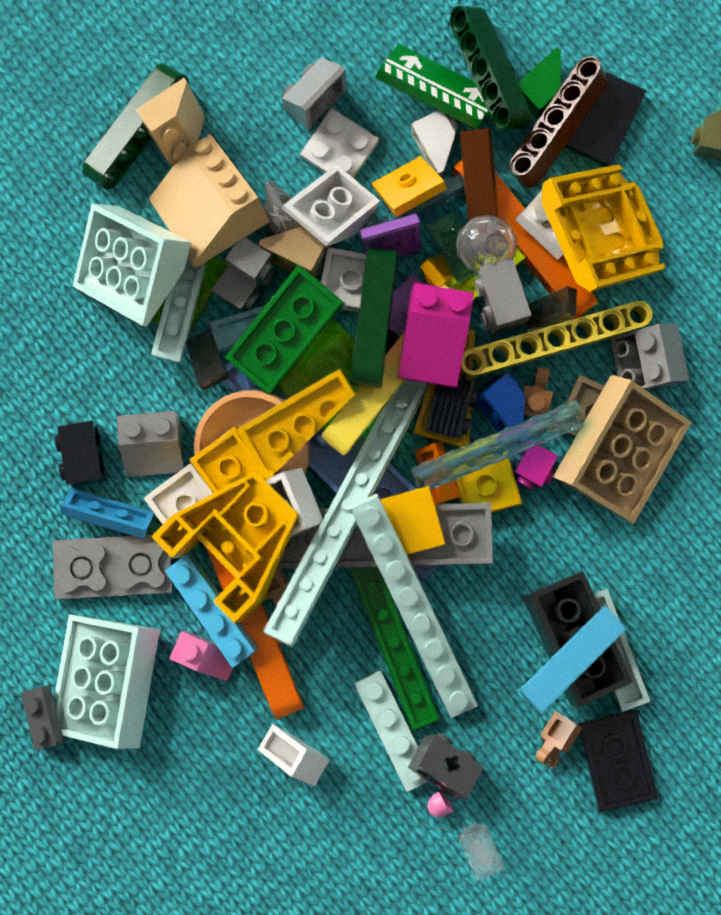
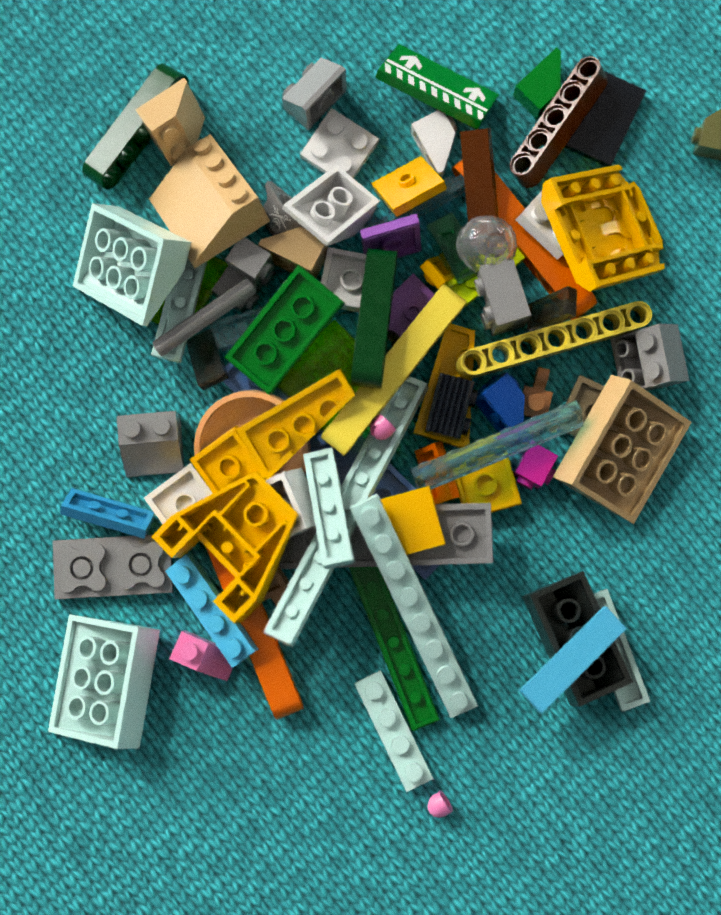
(42, 717): dark grey plate -> none
(80, 453): black brick -> none
(204, 317): none -> light grey axle
(293, 755): white slope -> none
(328, 508): none -> light aqua plate
(381, 428): none -> bright pink hinge
(430, 765): dark grey brick -> none
(435, 335): dark pink slope -> none
(480, 851): clear slope -> none
(490, 67): dark green beam -> none
(559, 735): medium nougat plate -> none
(617, 761): black tile -> none

